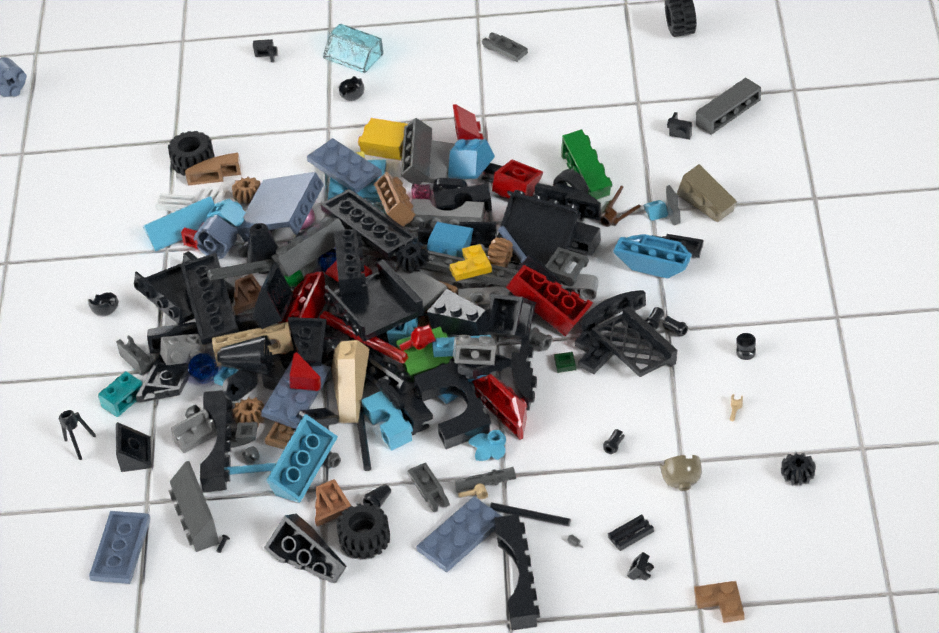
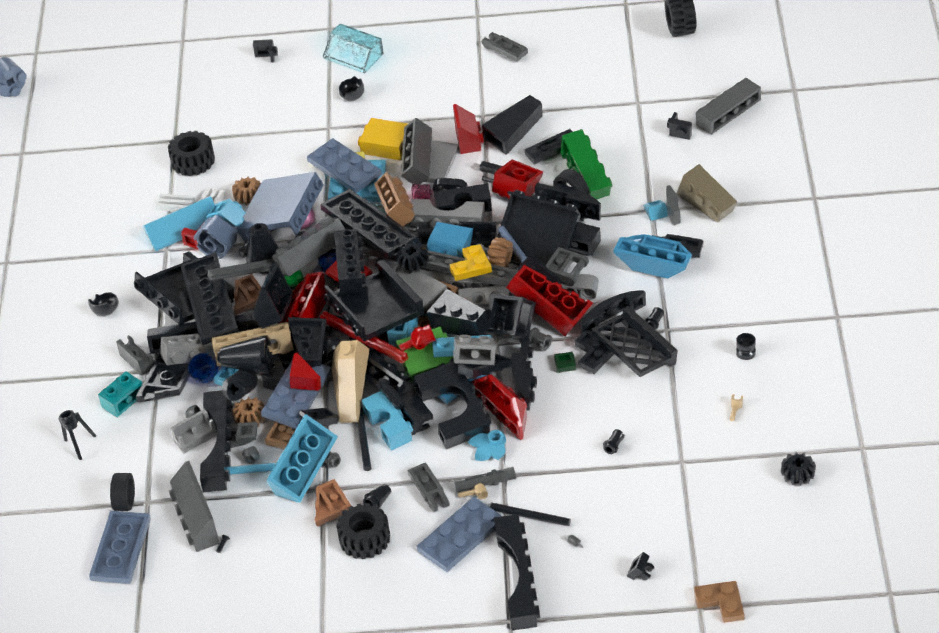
(122, 491): none -> black tyre
(132, 448): black slope -> none
(214, 169): medium nougat slope -> none
(304, 548): black wedge -> none
(469, 158): dark azure slope -> none
(512, 124): none -> black slope
(546, 148): none -> black plate
(609, 214): reddish brown plant -> none
(628, 530): black tile -> none
(679, 328): black pin -> none
(681, 471): dark tan cylinder -> none

